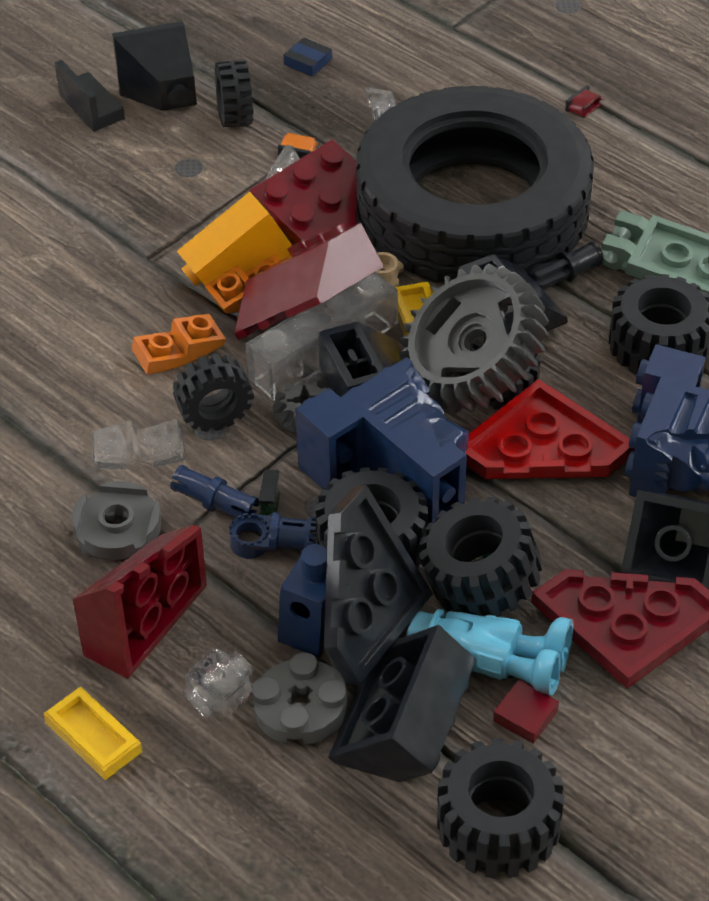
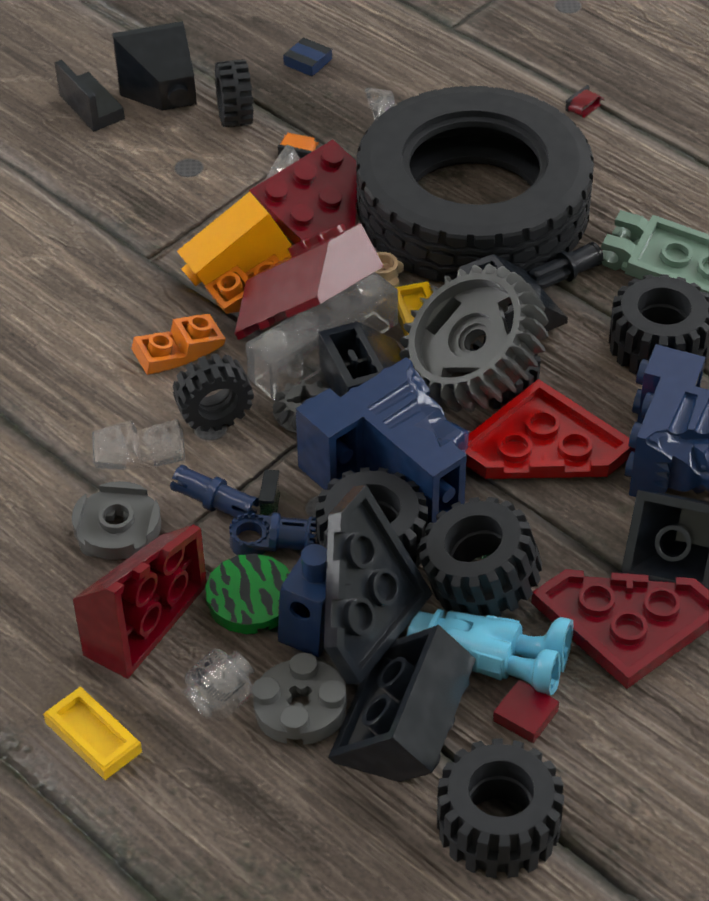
(246, 592): none -> green tile

